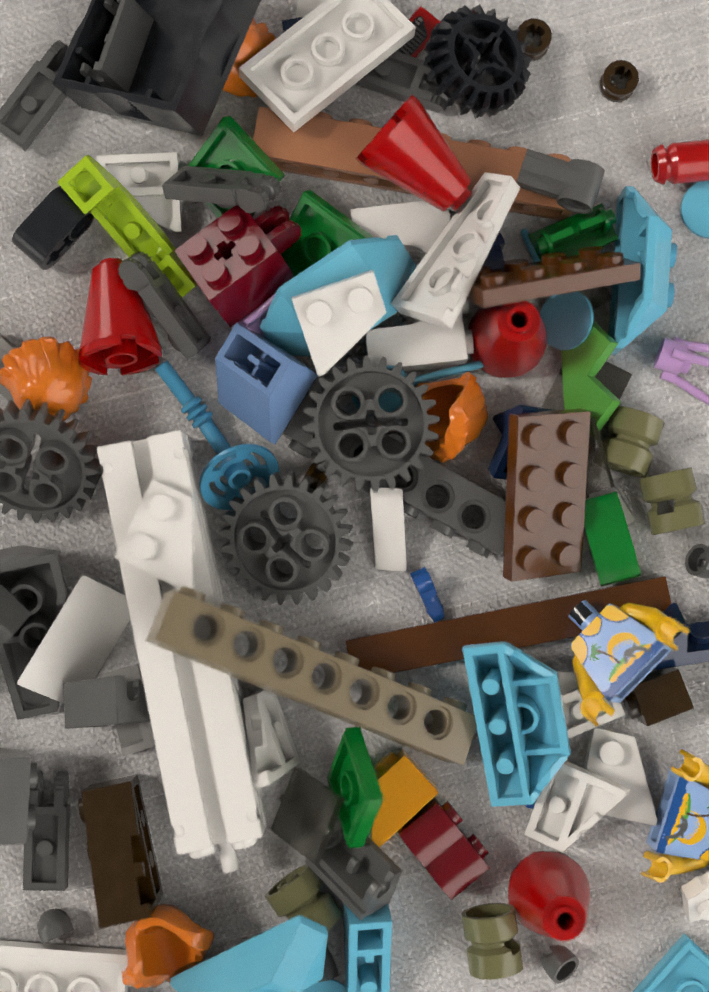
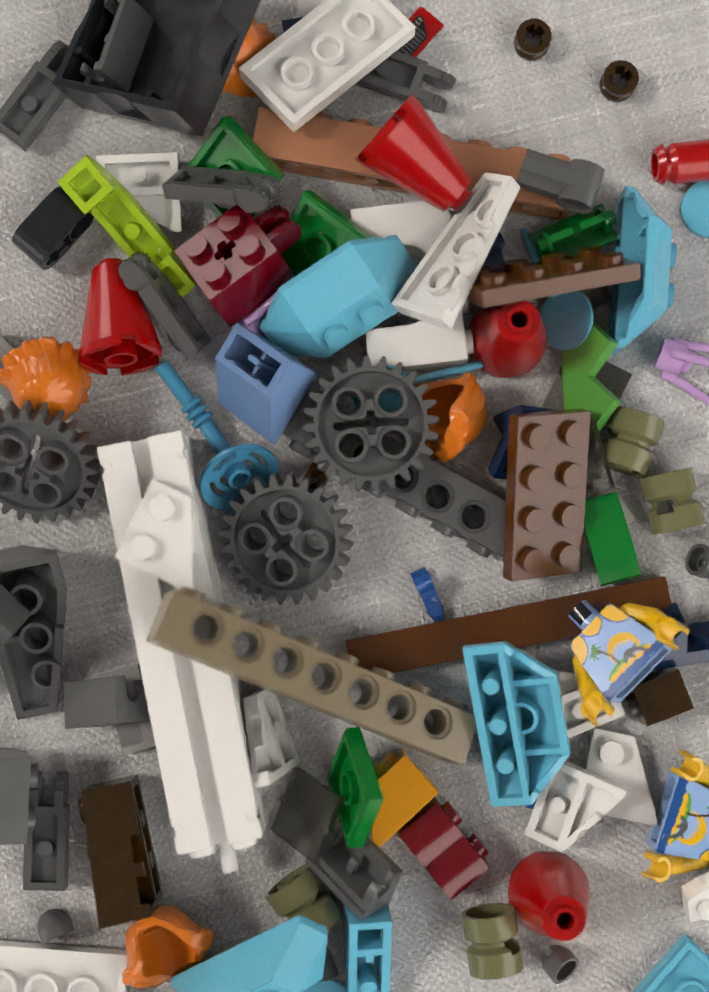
(77, 639): white sticker -> none
(338, 317): white wing -> none
(388, 529): white sticker -> none
(455, 52): black gear -> none

